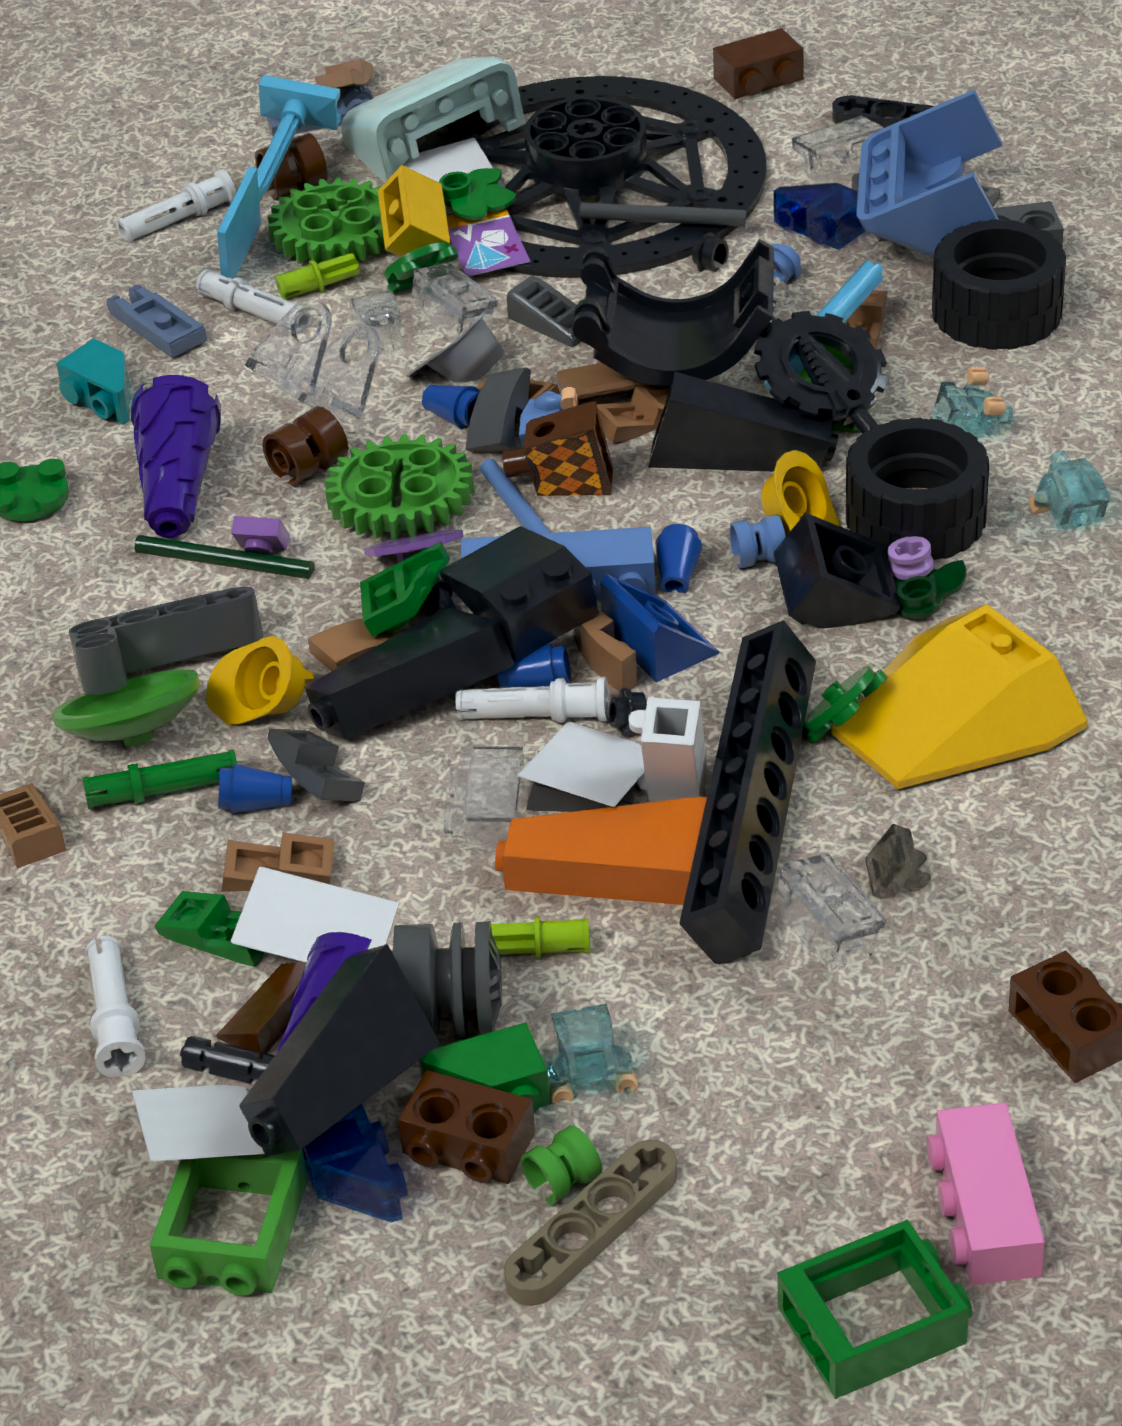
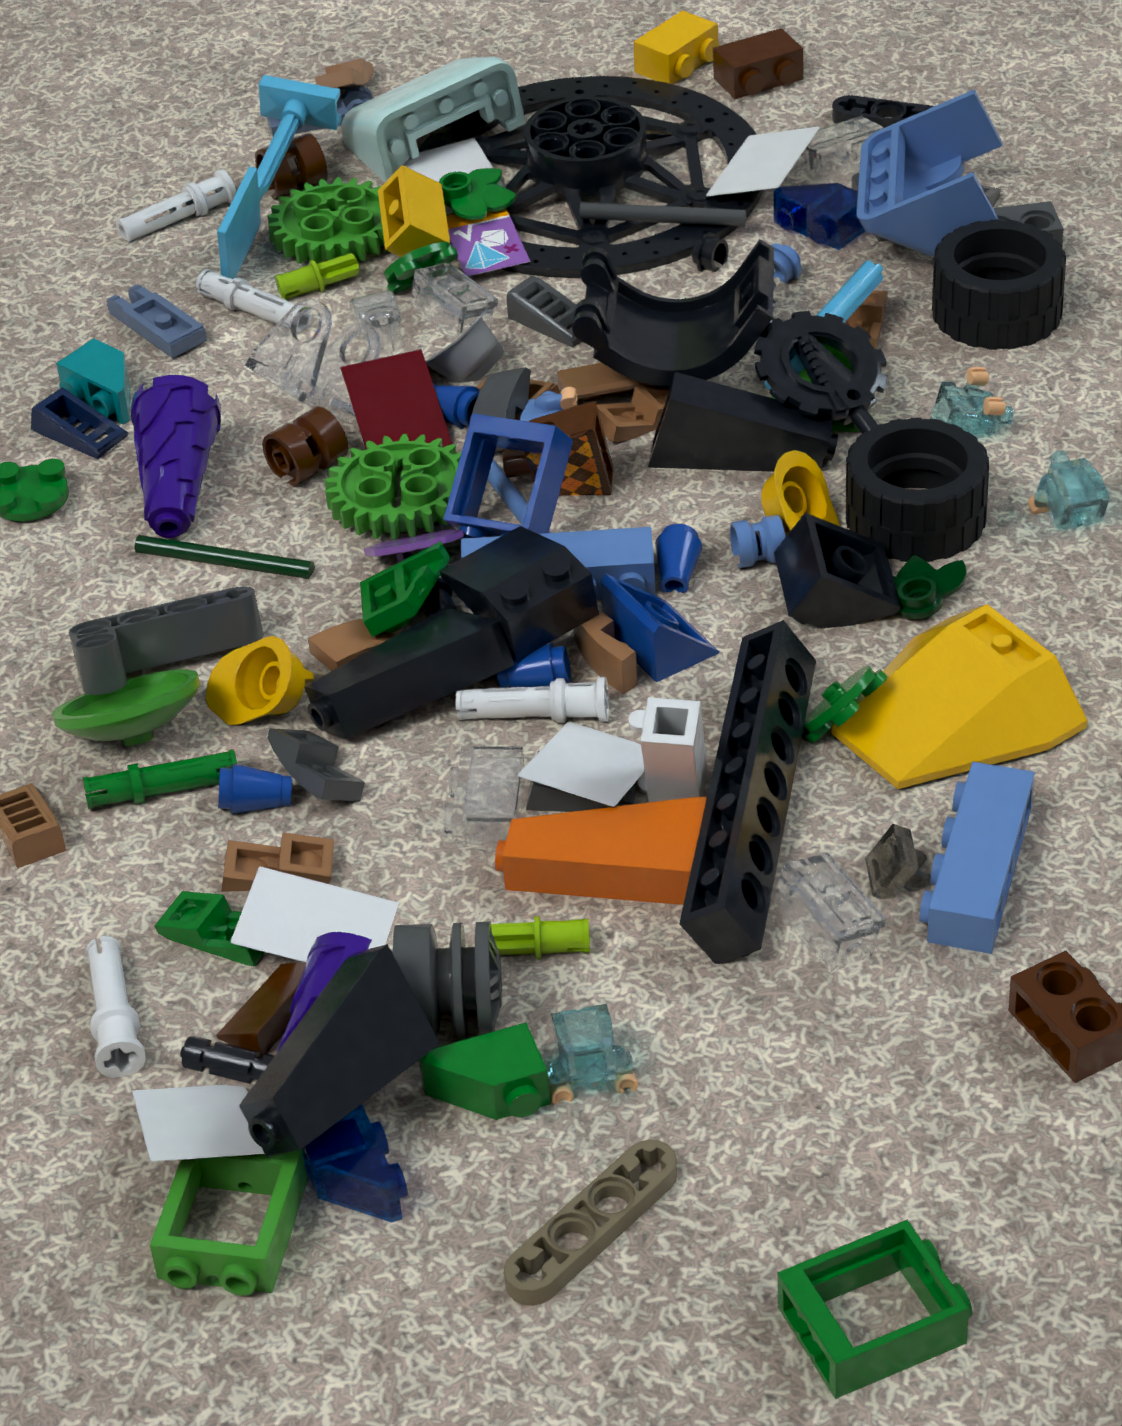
(48, 421): none -> dark blue slope
(260, 534): medium lavender plate -> none
(395, 399): none -> dark red sticker
(466, 1127): reddish brown brick -> none
(474, 466): none -> blue window
(563, 1163): bright green wheel -> none
(623, 706): black plate -> none
(675, 47): none -> yellow brick
(763, 161): none -> white sticker
(910, 557): lavender bush -> none
(978, 858): none -> medium blue brick
(986, 1194): bright pink brick -> none

